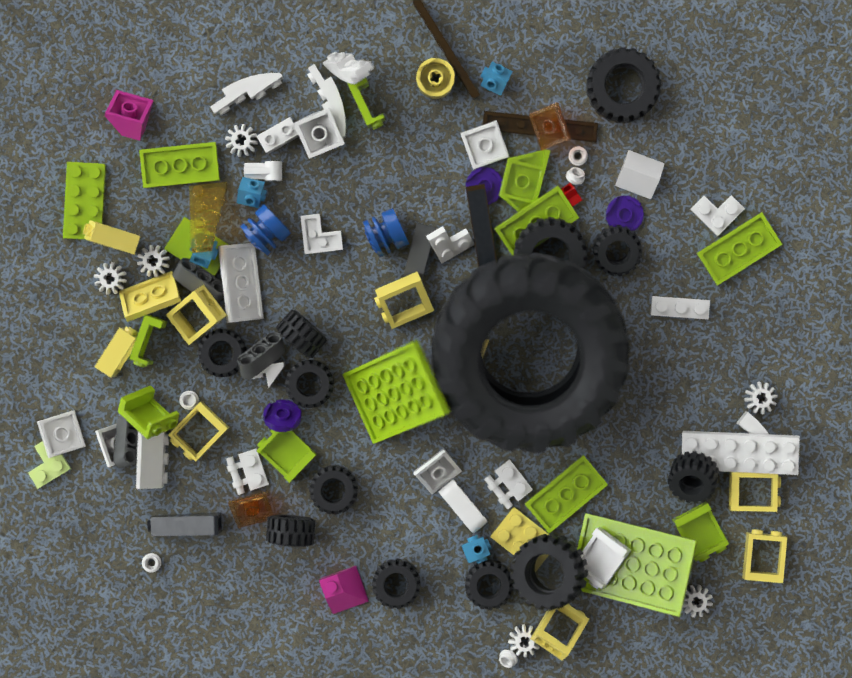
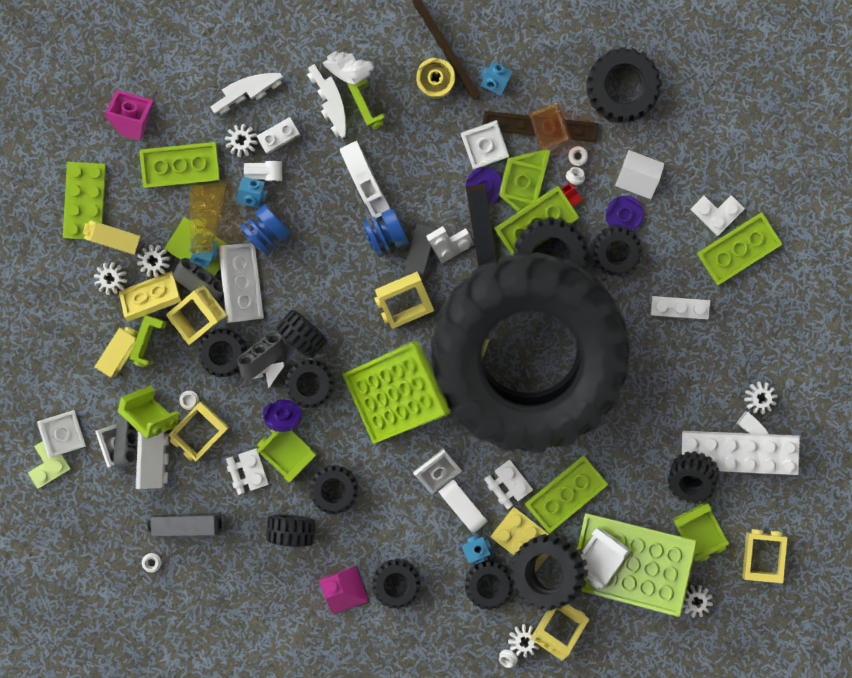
(251, 508): clear orange slope -> none
(315, 240): white plate -> none
(319, 132): white slope -> none
(364, 179): none -> white slope
(734, 492): light yellow window -> none

